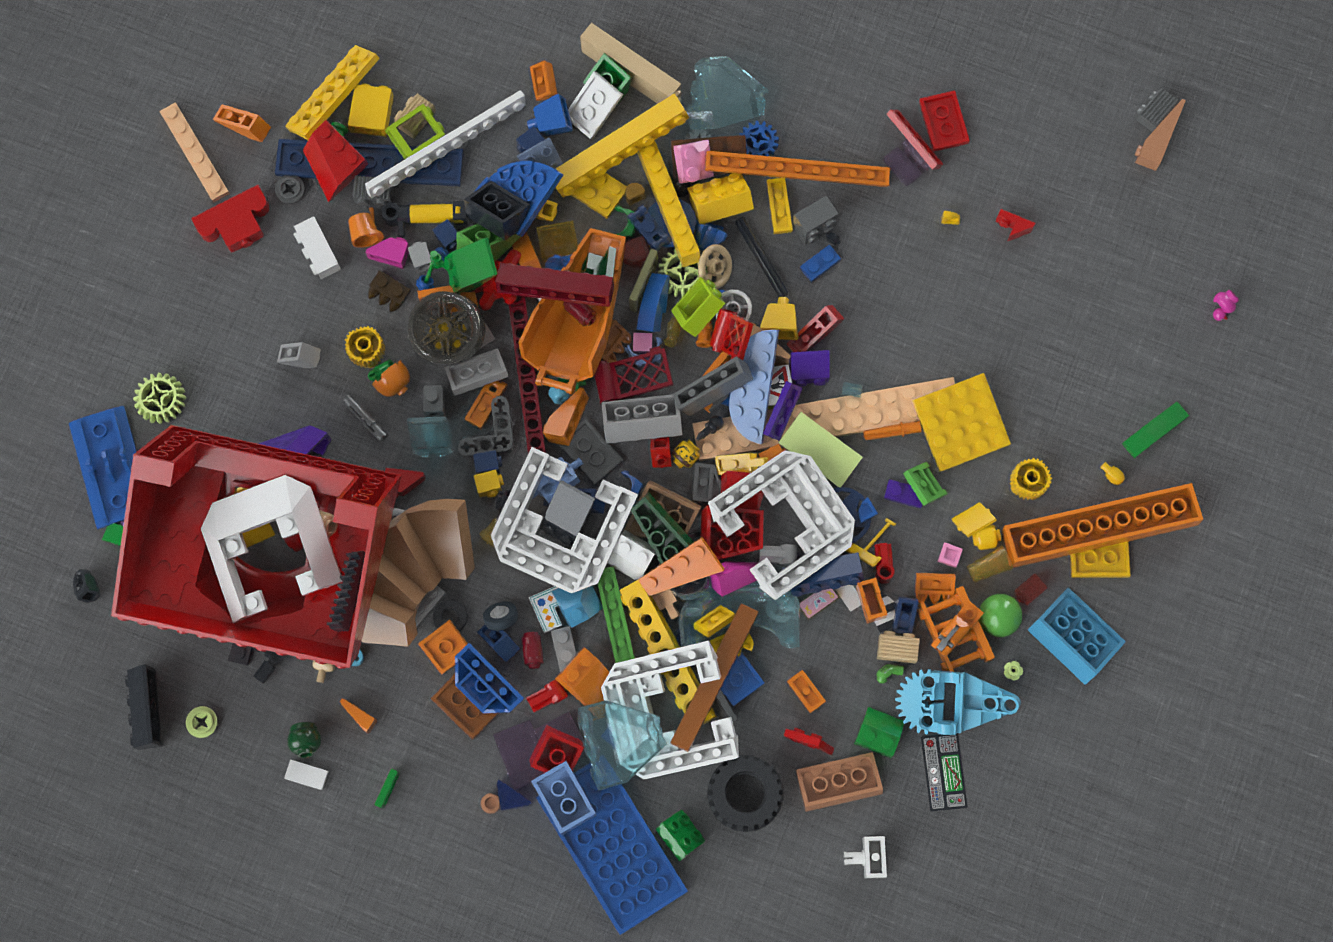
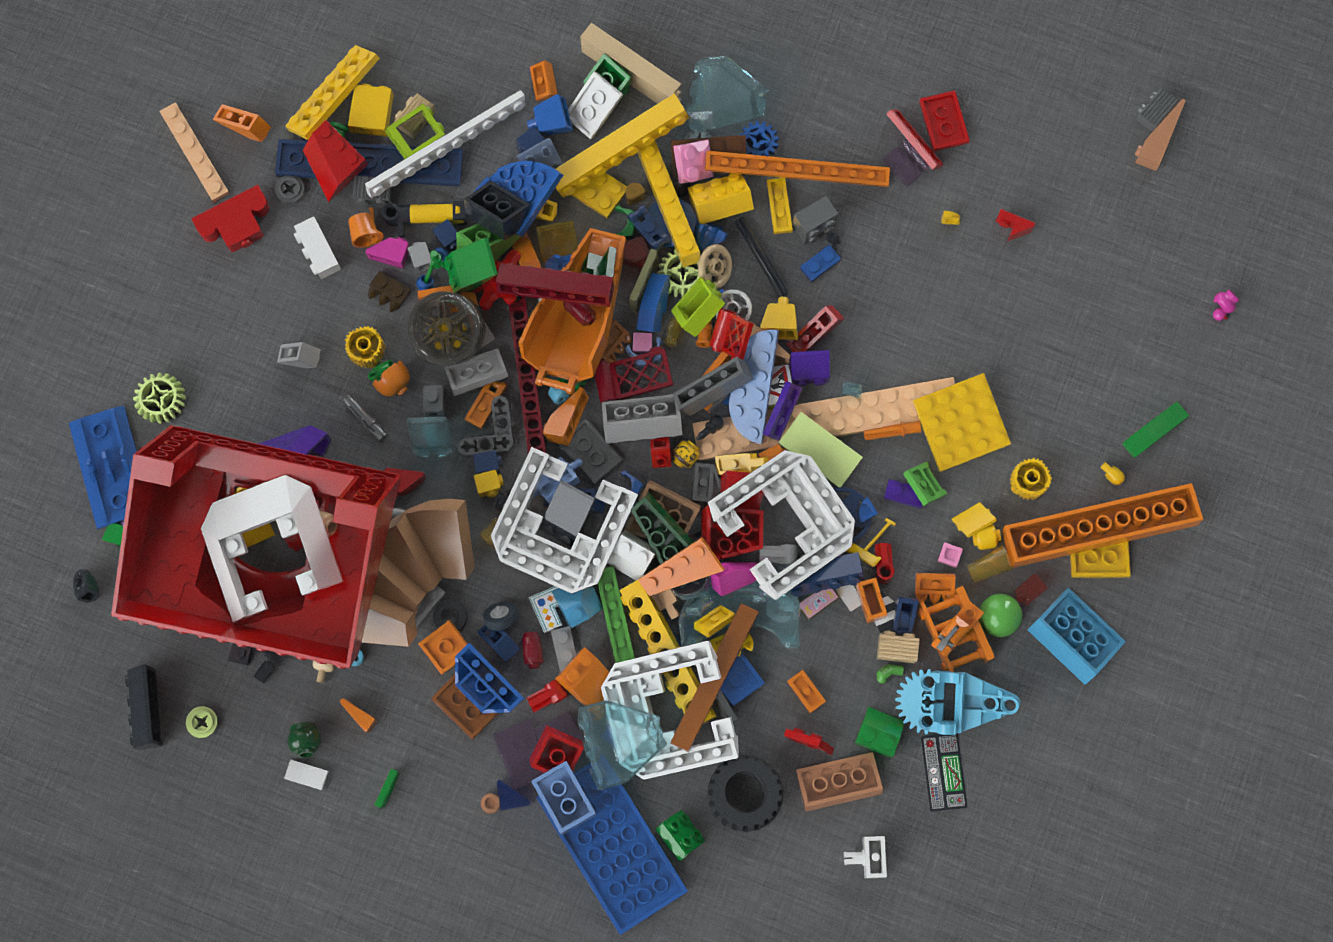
(349, 592): black gear -> none
(1008, 670): yellowish green plate -> none

